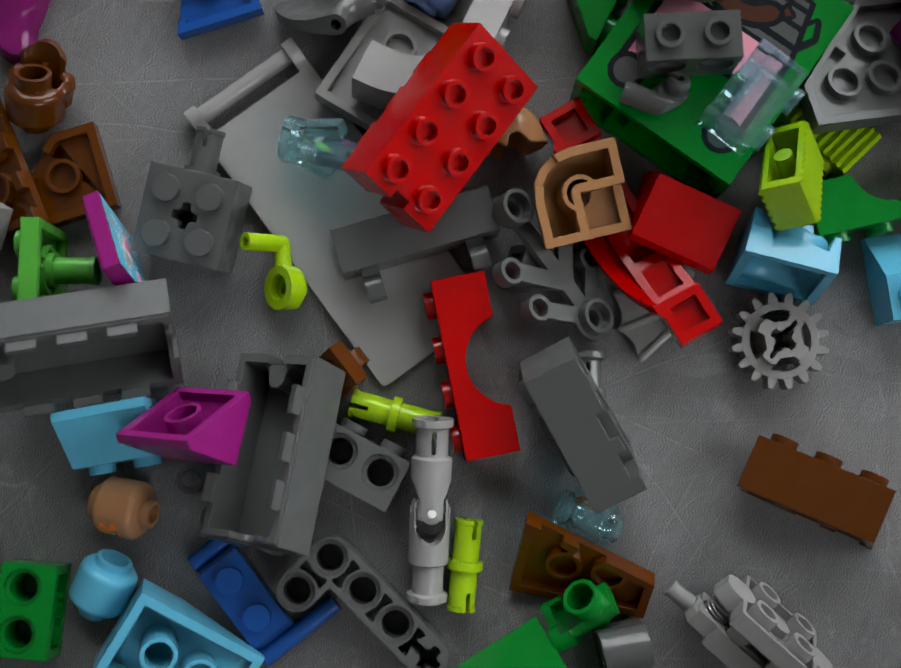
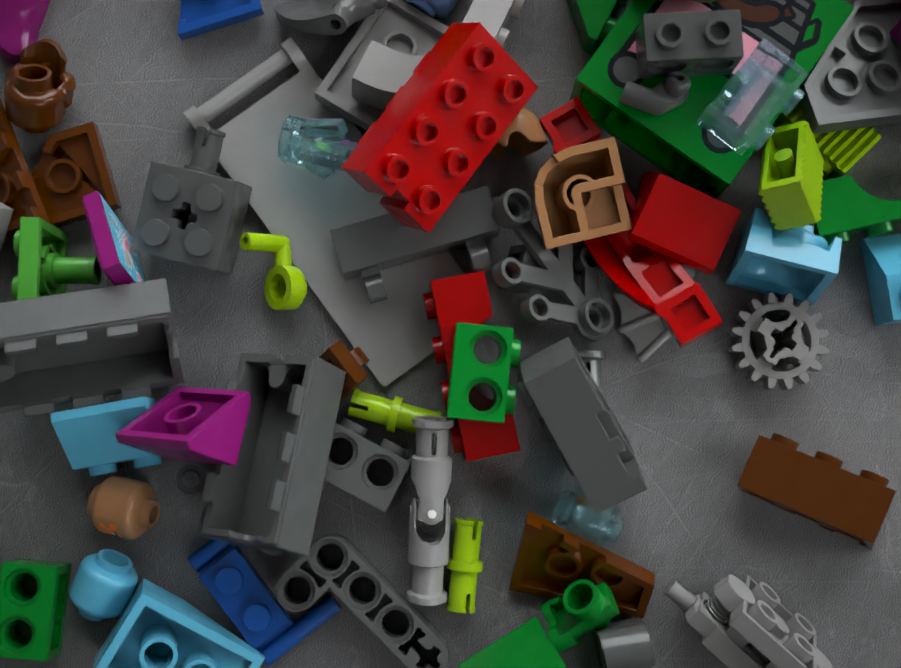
(468, 371): none -> green brick

